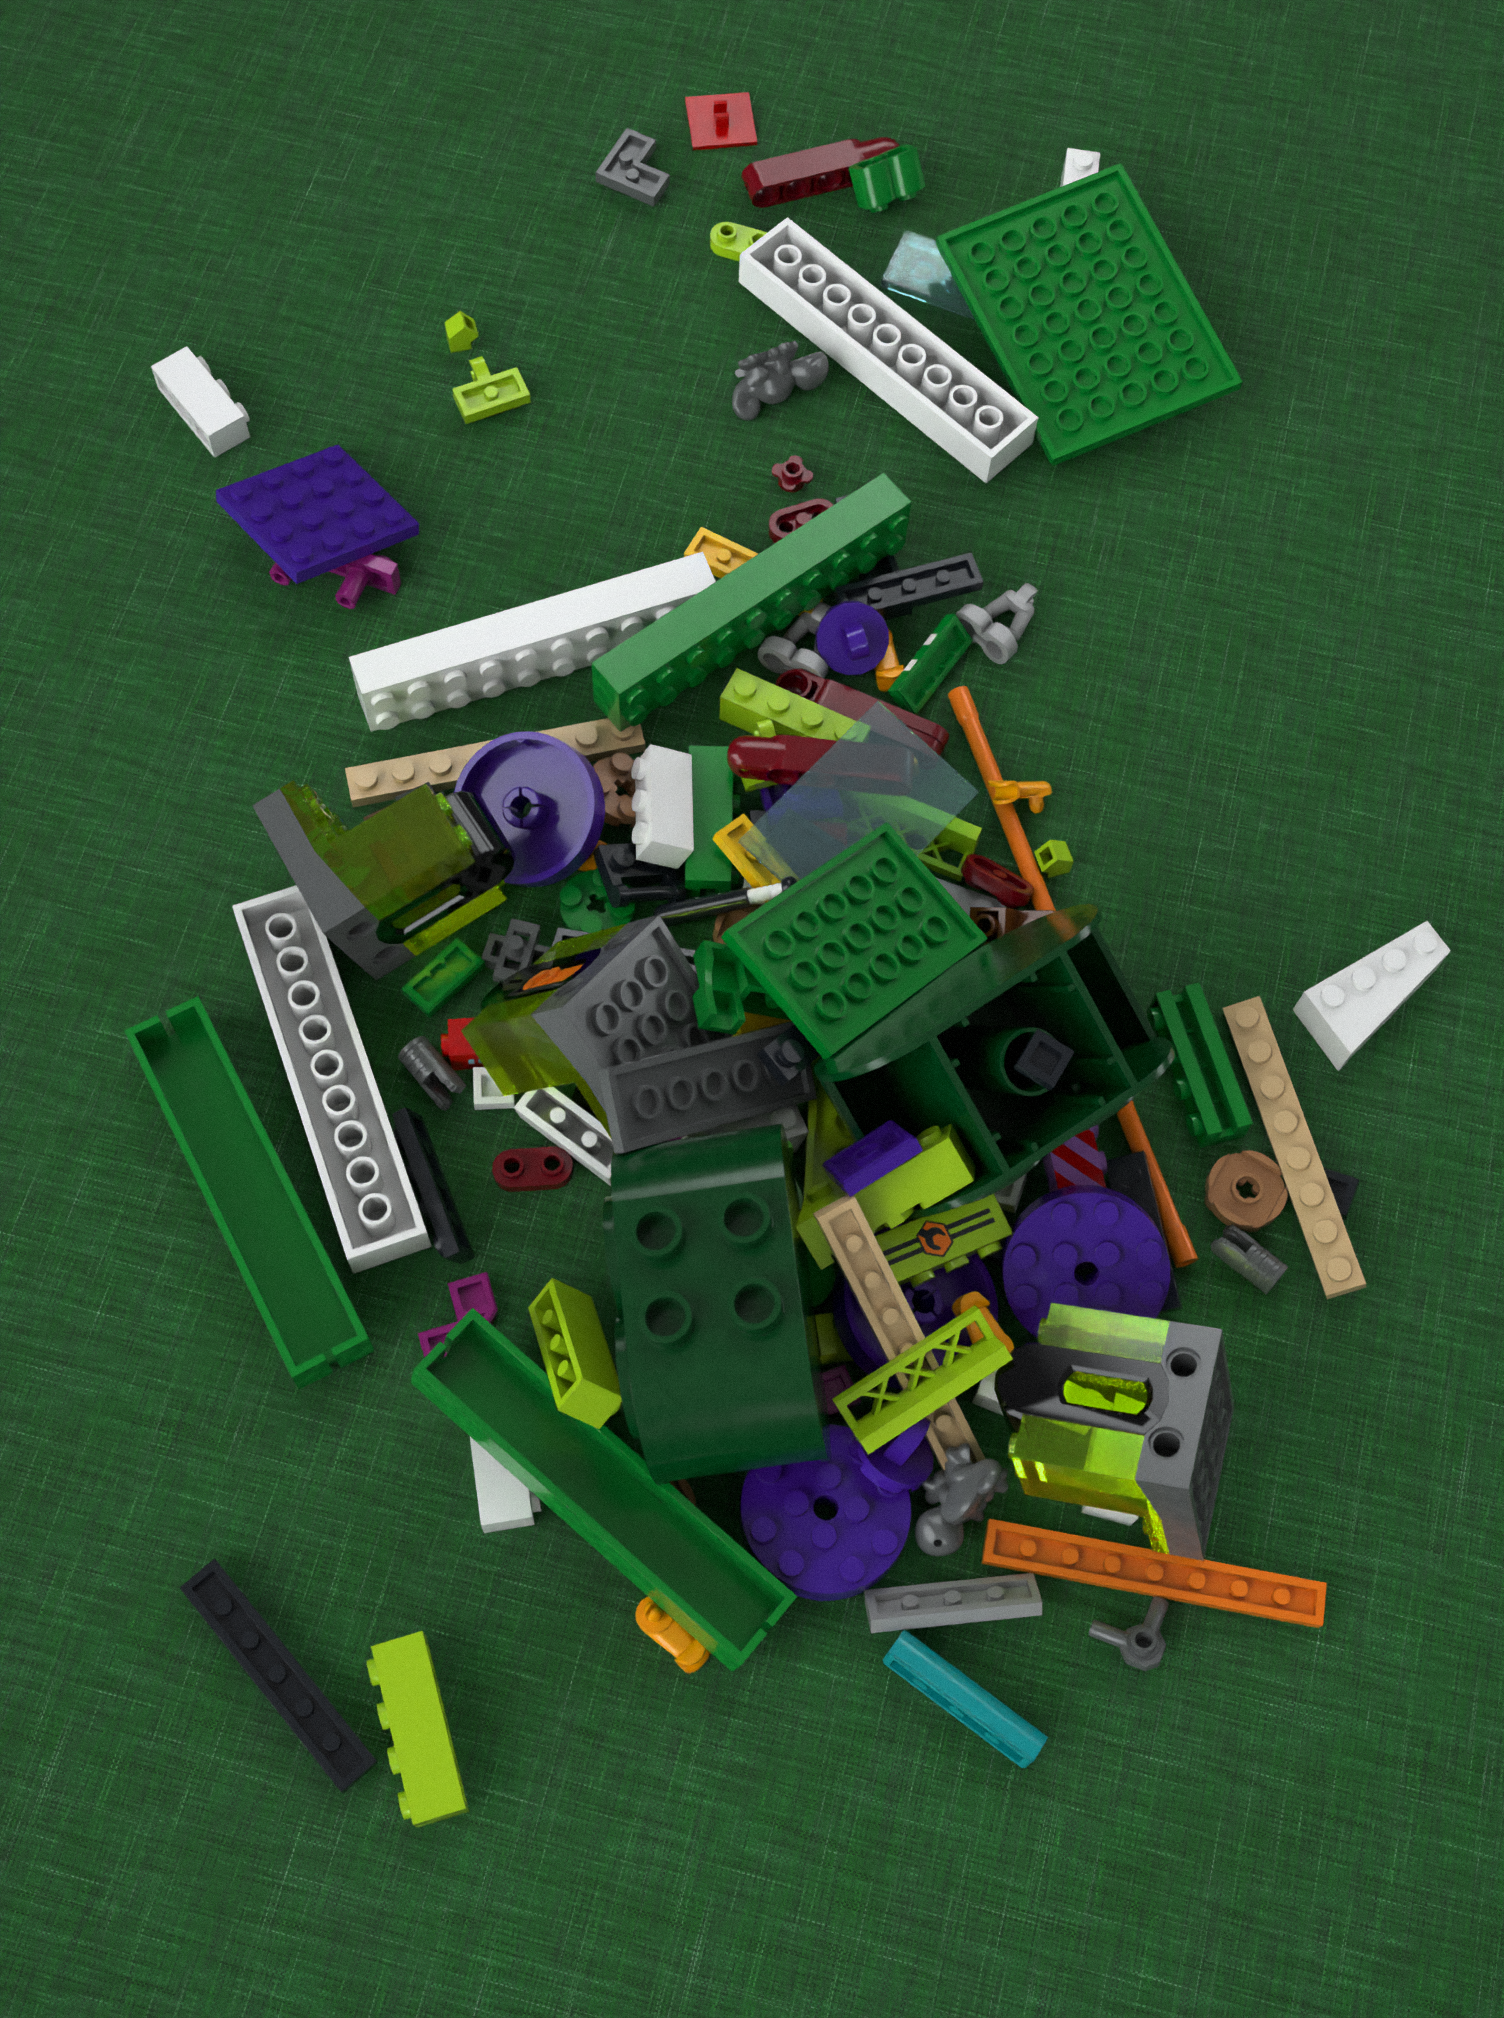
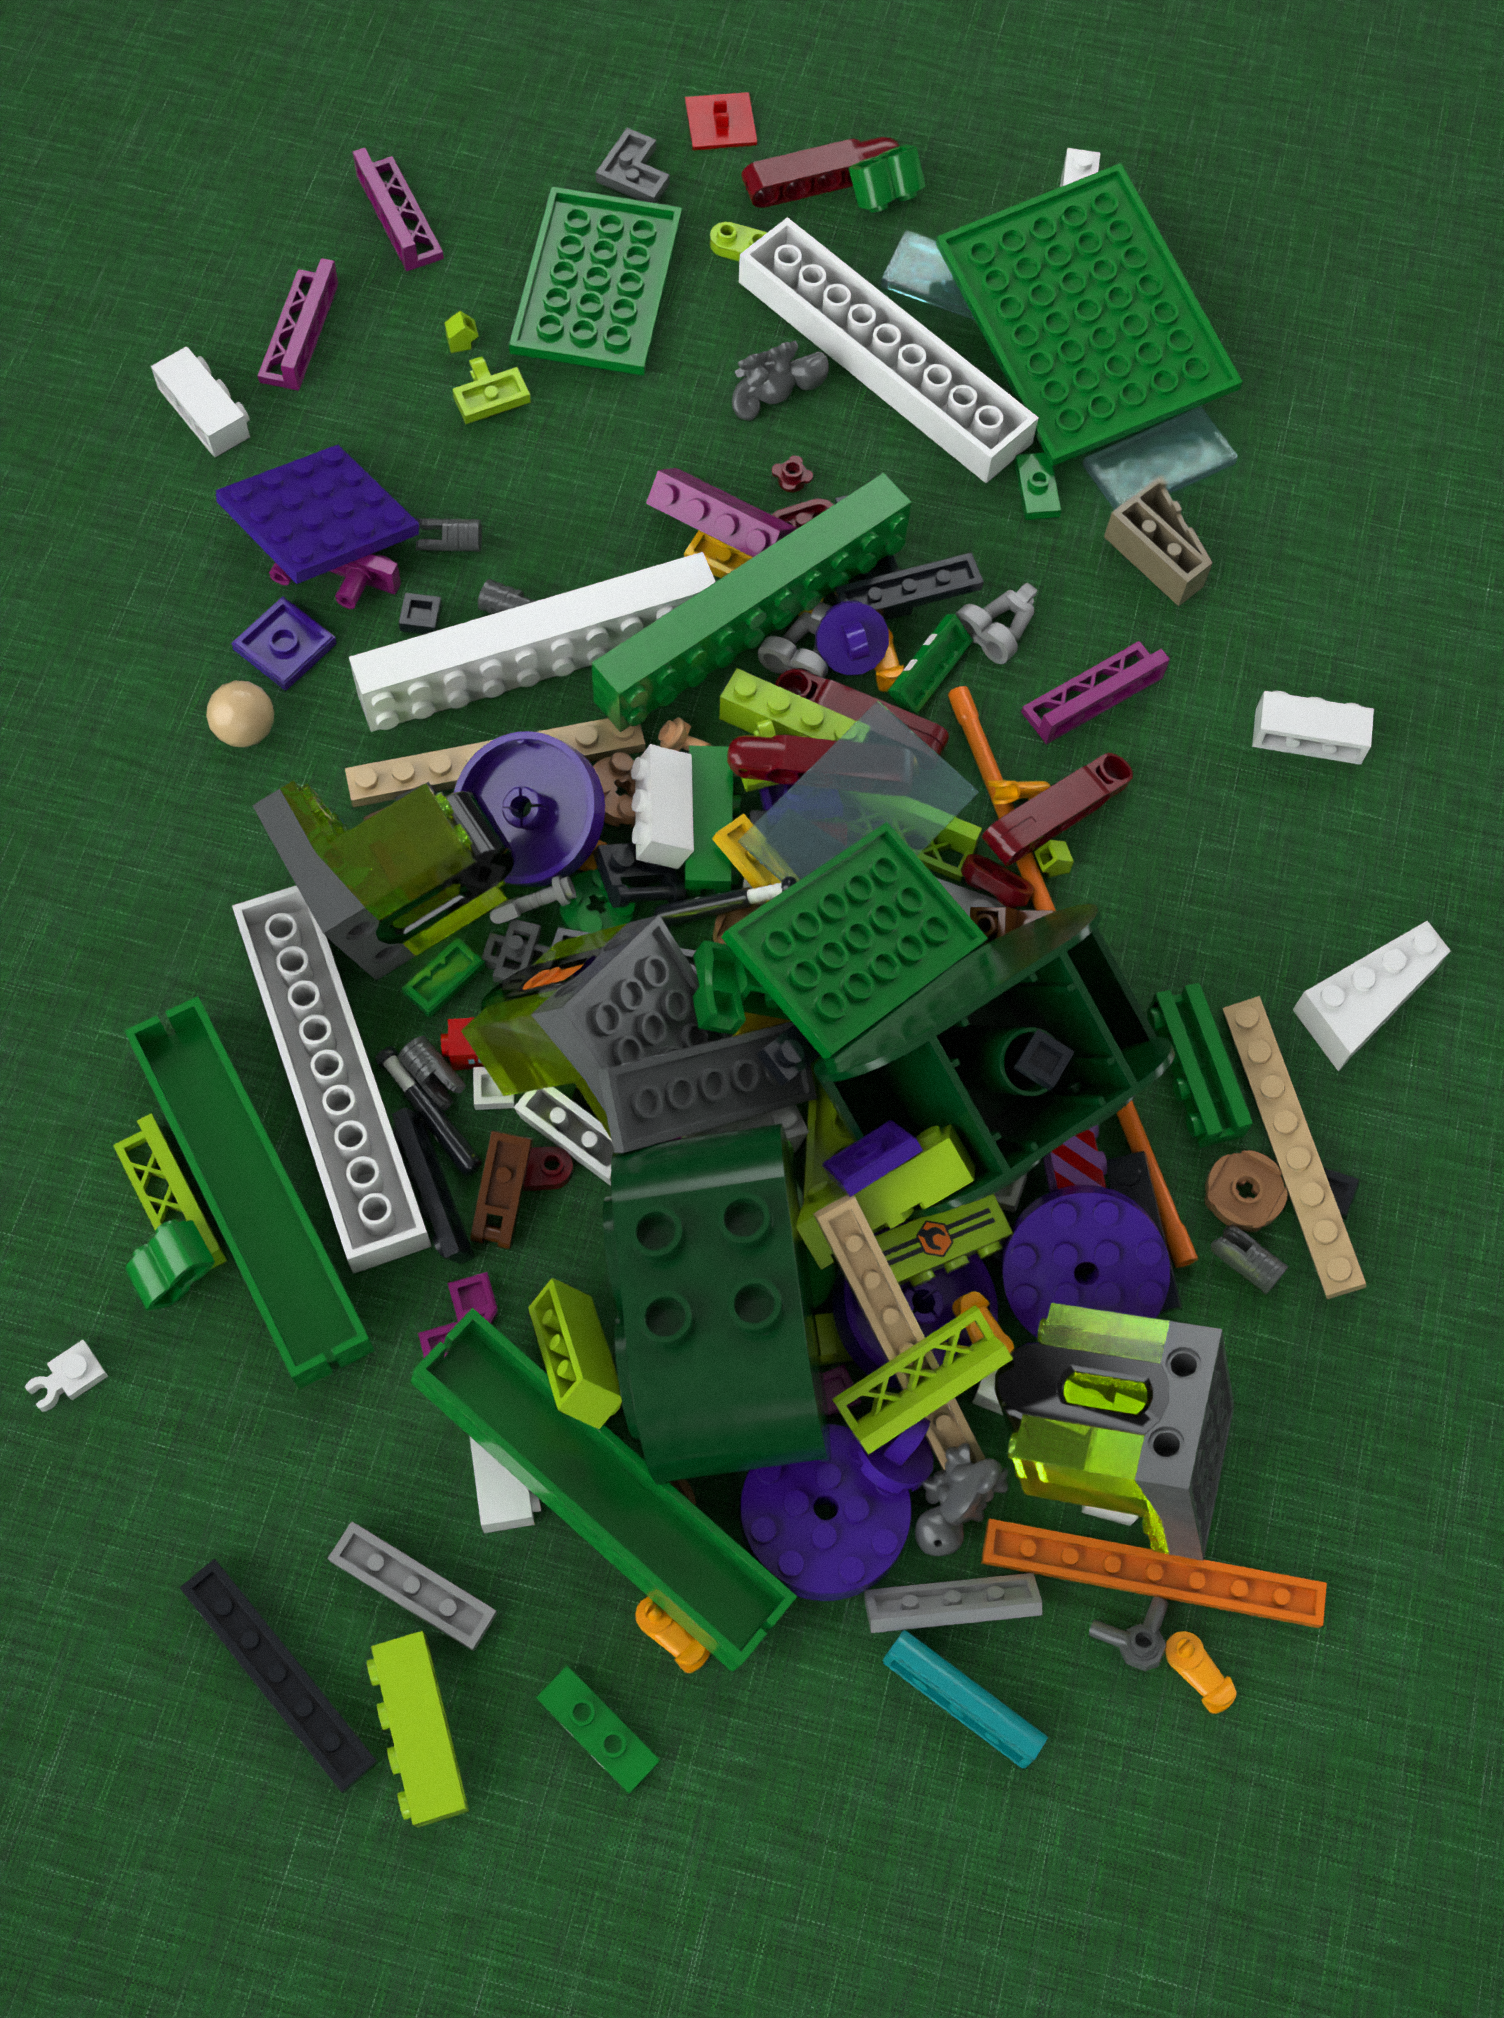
(72, 1373): none -> white plate
(169, 1264): none -> green brick
(173, 1174): none -> lime fence
(240, 714): none -> tan piece
(284, 643): none -> dark purple tile
(303, 333): none -> magenta fence
(391, 215): none -> magenta fence
(412, 1586): none -> light grey plate
(420, 613): none -> black plate
(438, 1123): none -> black piece
(456, 535): none -> dark grey hinge
(497, 597): none -> dark grey hinge
(501, 1188): none -> reddish brown plate
(561, 890): none -> light grey hinge
(596, 281): none -> green plate
(598, 1730): none -> green plate
(675, 736): none -> light nougat plate
(716, 512): none -> magenta brick
(1037, 486): none -> green plate
(1057, 808): none -> dark red piece
(1096, 698): none -> magenta fence
(1159, 543): none -> dark tan wedge
(1178, 449): none -> clear light blue tile
(1192, 1662): none -> light orange piece
(1313, 727): none -> white brick

